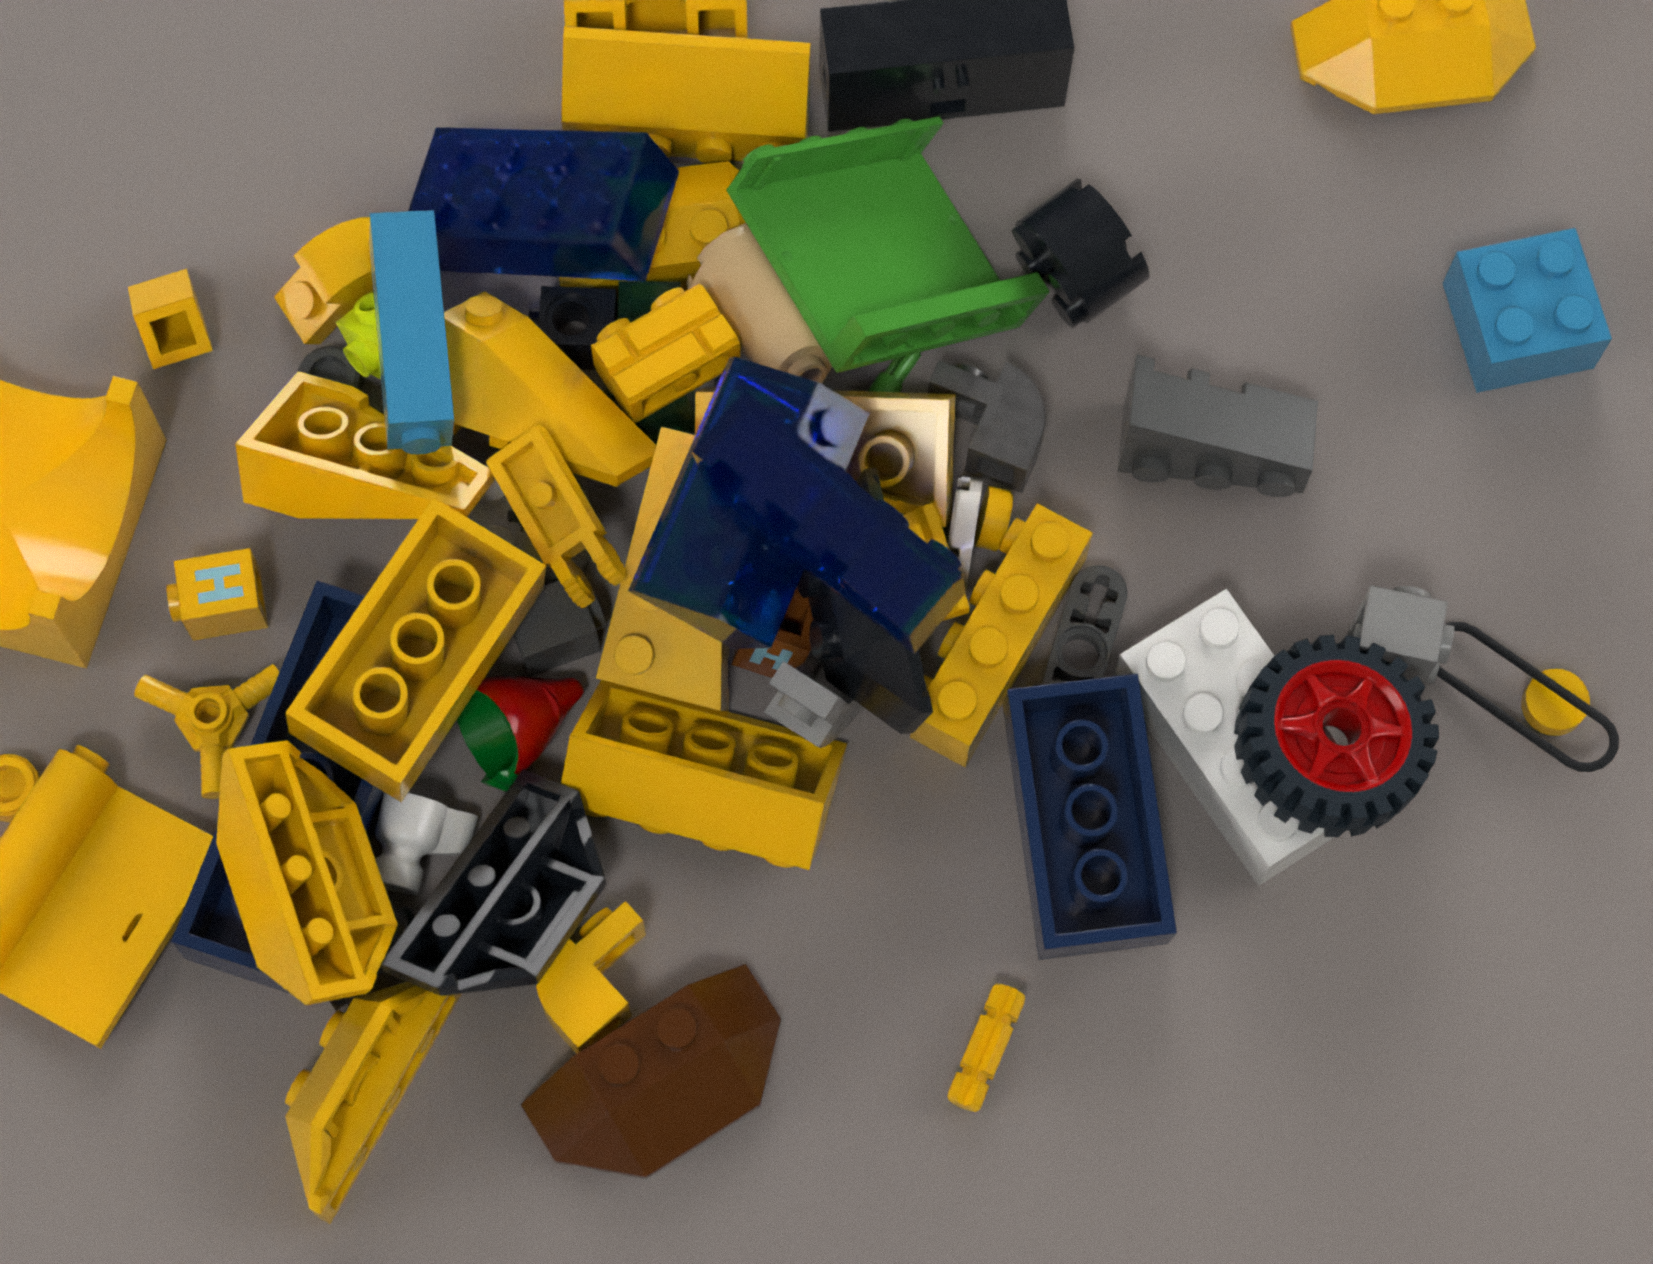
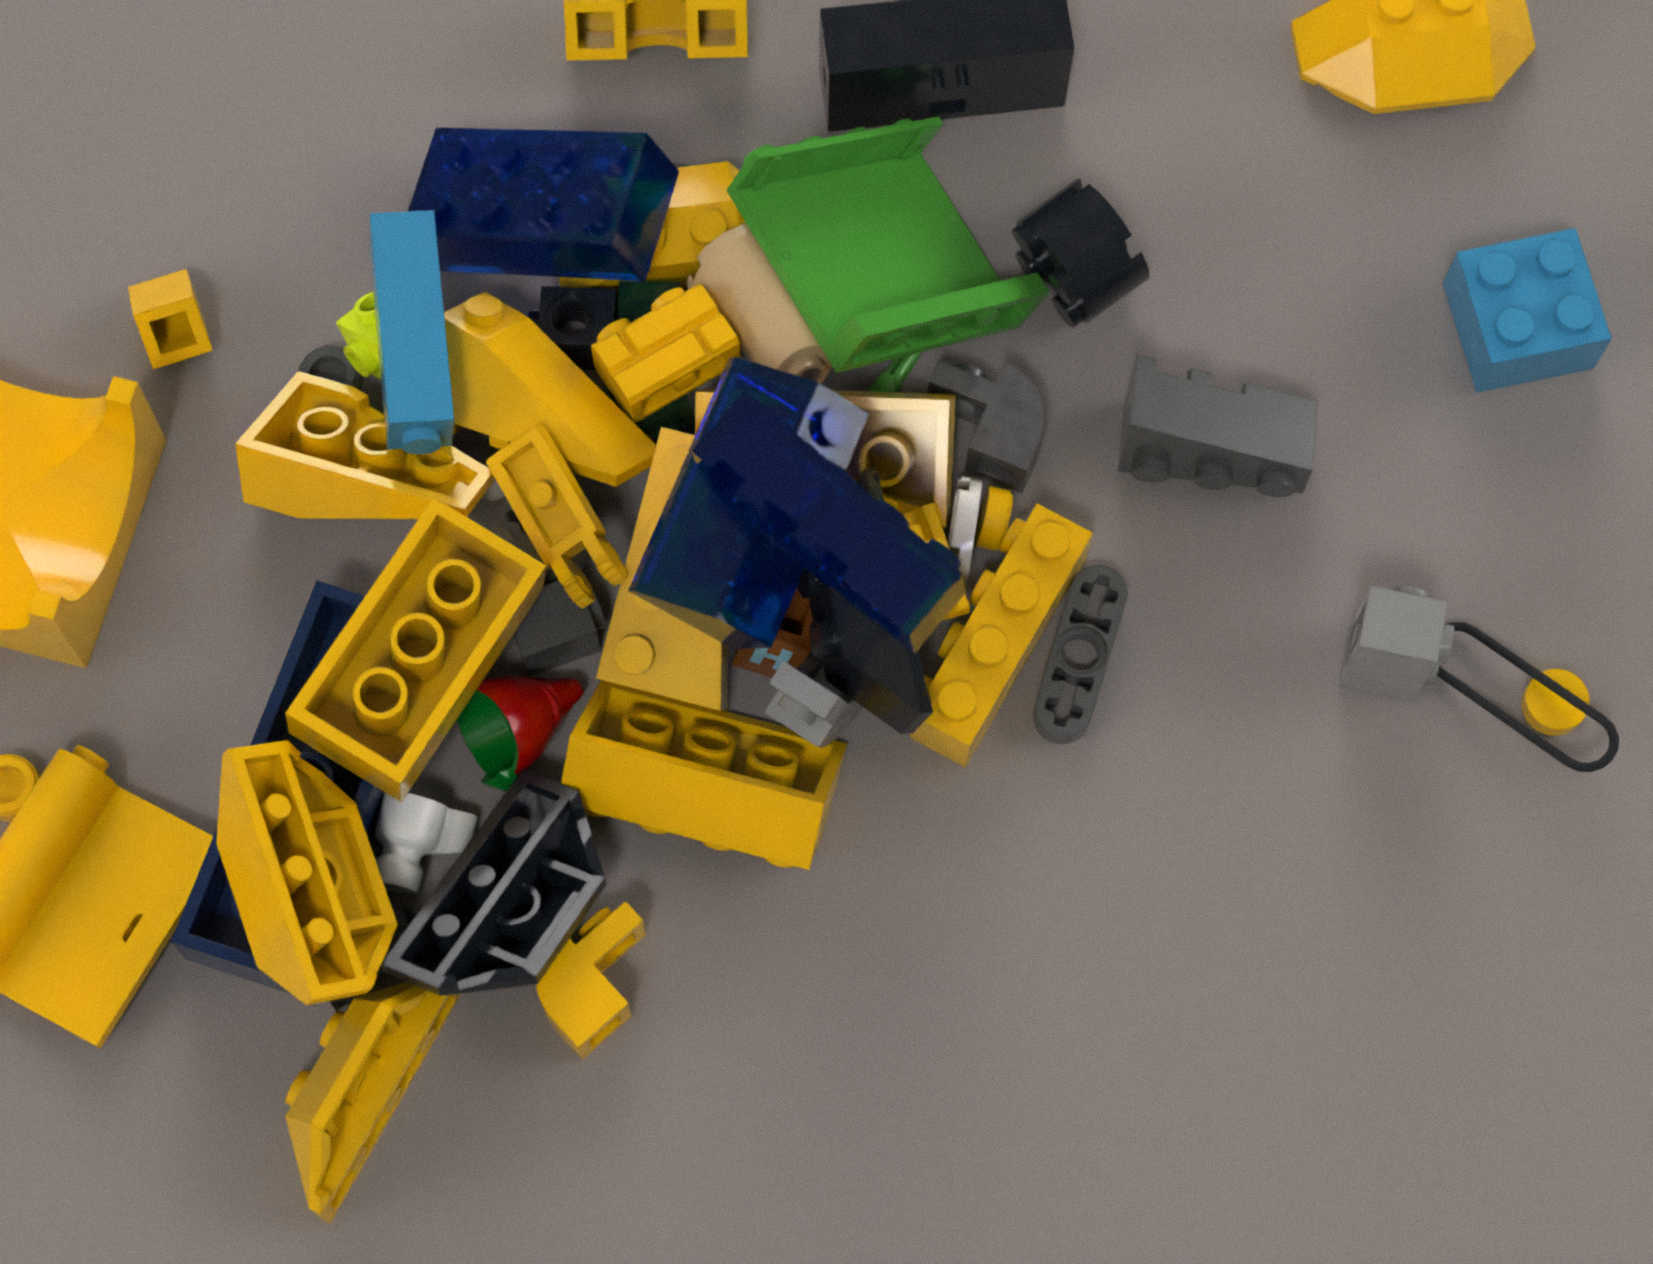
(209, 717): yellow piece -> none
(218, 594): yellow brick -> none
(329, 281): yellow brick -> none
(661, 1079): reddish brown wedge -> none
(687, 91): yellow slope -> none
(986, 1047): yellow axle -> none
(1088, 817): dark blue brick -> none
(1190, 696): white brick -> none
(1306, 771): wheel -> none

